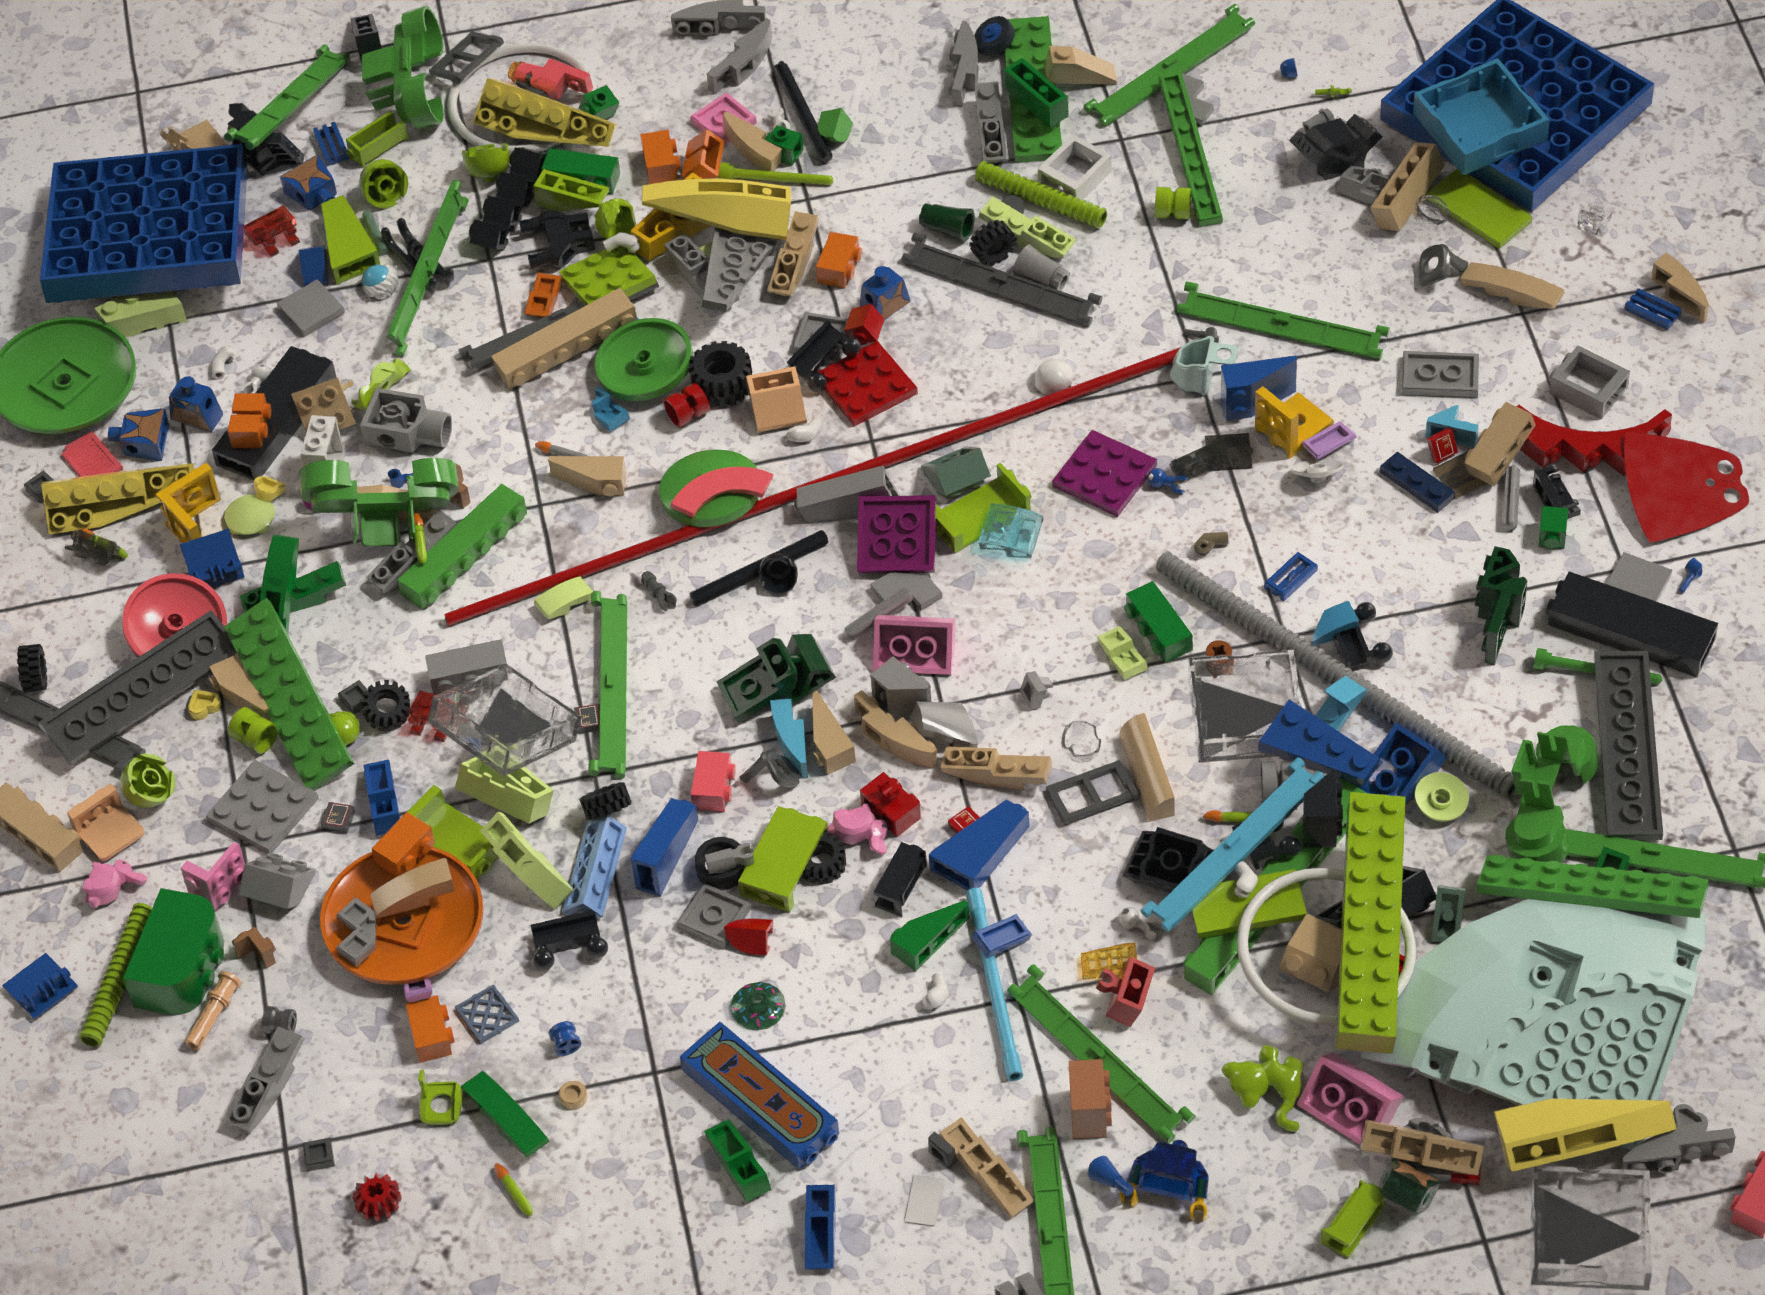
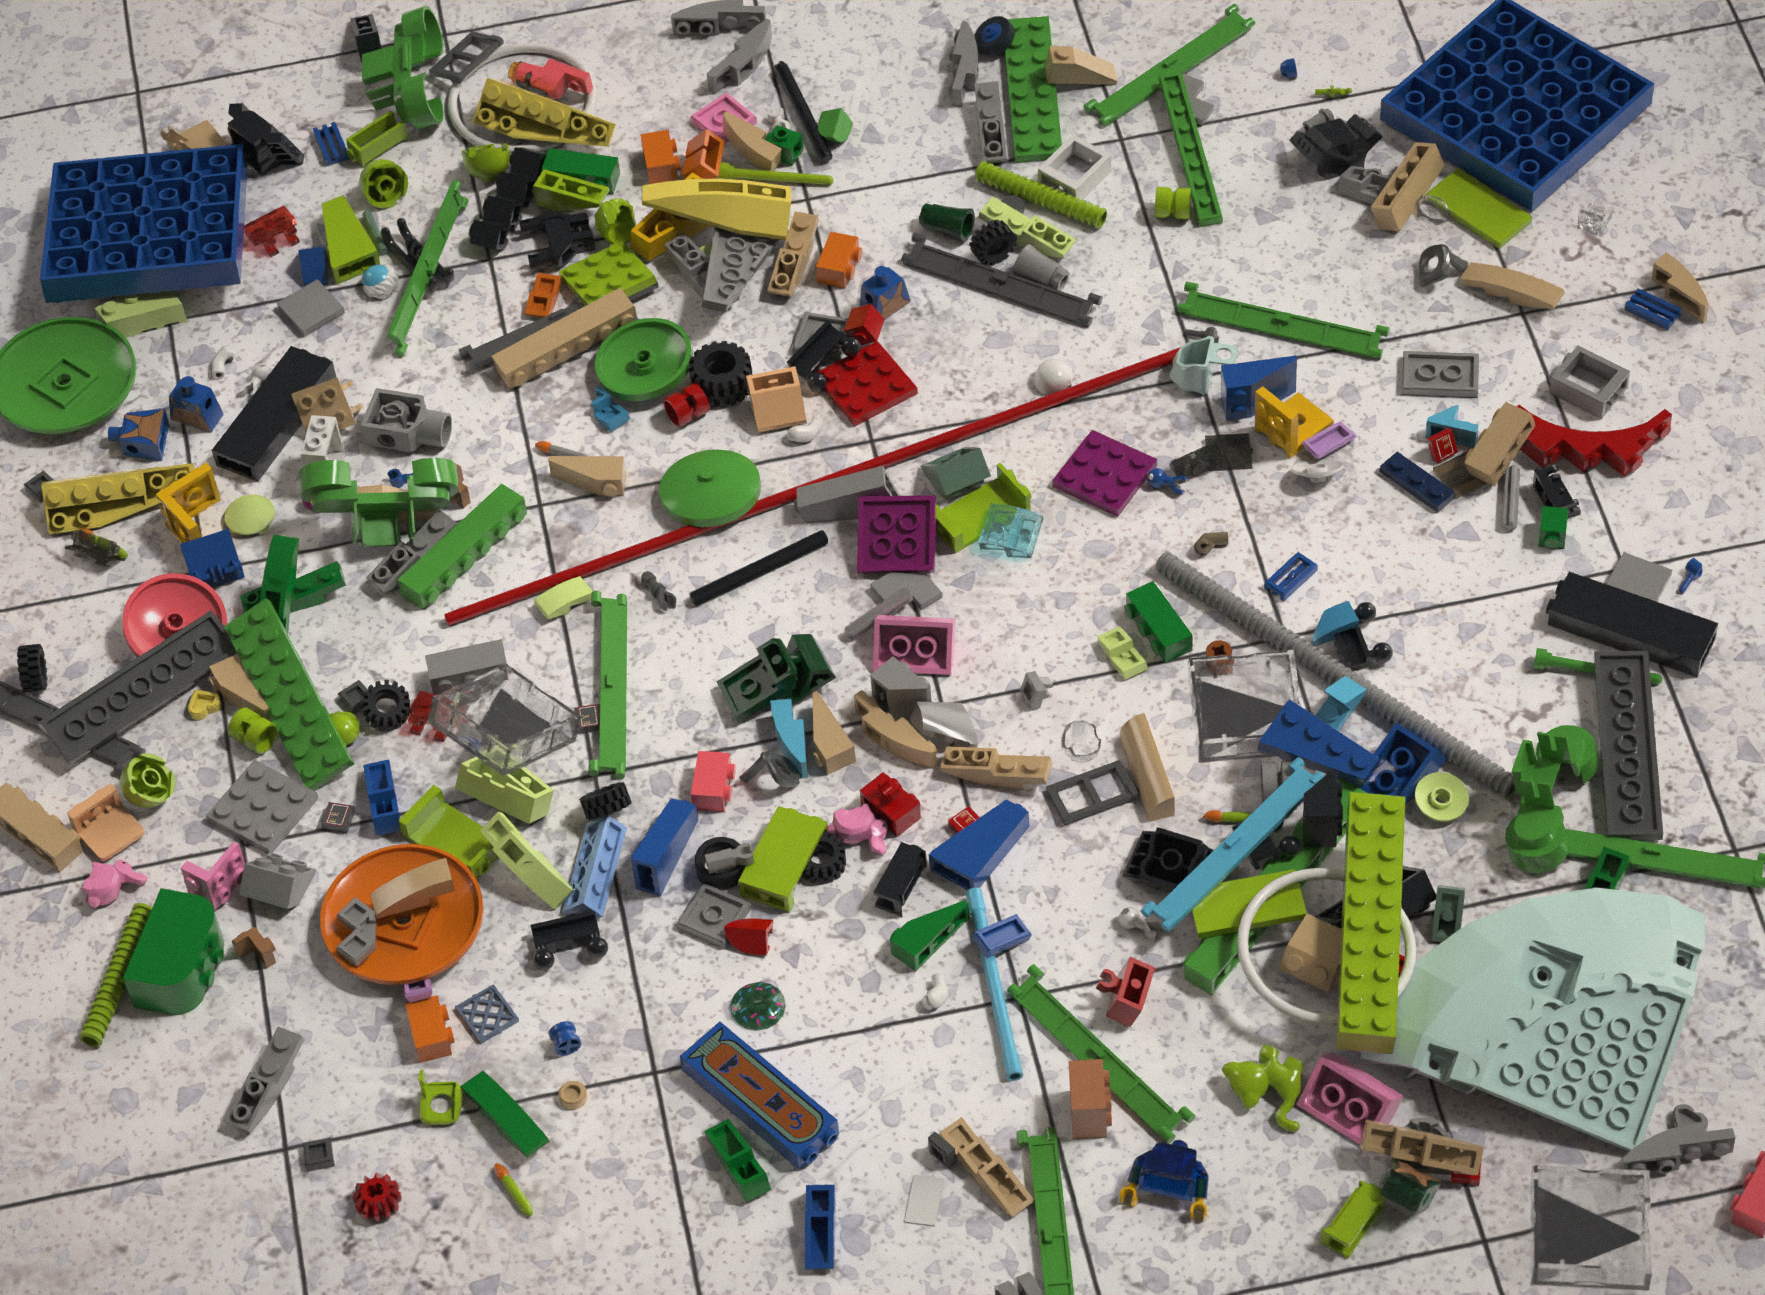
(40, 985): blue hinge -> none
(90, 456): coral window -> none
(217, 1001): light nougat pin -> none
(249, 424): orange piece -> none
(268, 488): light yellow tile -> none
(273, 1018): flat silver wheel -> none
(290, 98): bright green piece -> none
(309, 183): blue torso -> none
(381, 377): lime piece -> none
(403, 844): orange piece -> none
(419, 539): lime piece -> none
(600, 103): green brick -> none
(623, 240): white arm -> none
(720, 481): coral tile -> none
(778, 573): black hair -> none
(1036, 92): green brick -> none
(1104, 1172): blue cone -> none
(1108, 953): clear yellow slope -> none
(1247, 880): white arm -> none
(1480, 116): dark azure tile -> none
(1499, 599): dark green piece -> none
(1575, 1127): light yellow wedge -> none
(1593, 886): bright green plate -> none
(1670, 484): red piece -> none

